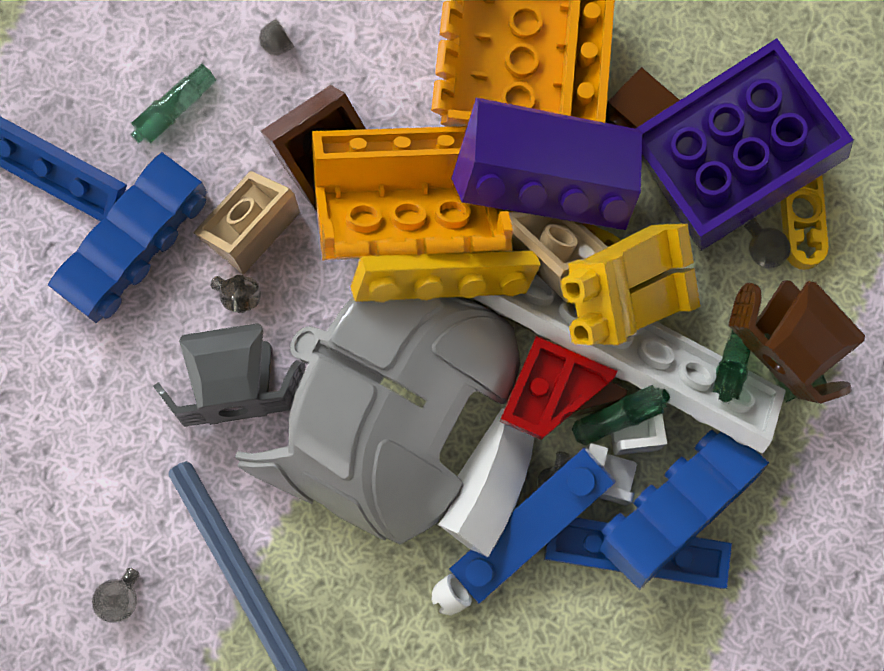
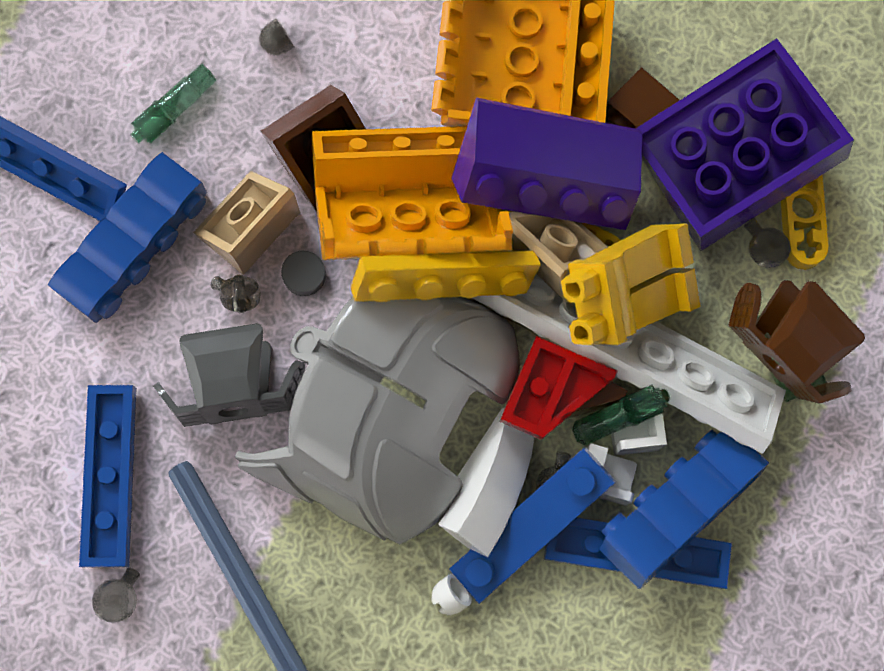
(108, 476): none -> blue plate
(303, 273): none -> dark grey tile
(732, 369): clear green piece -> none

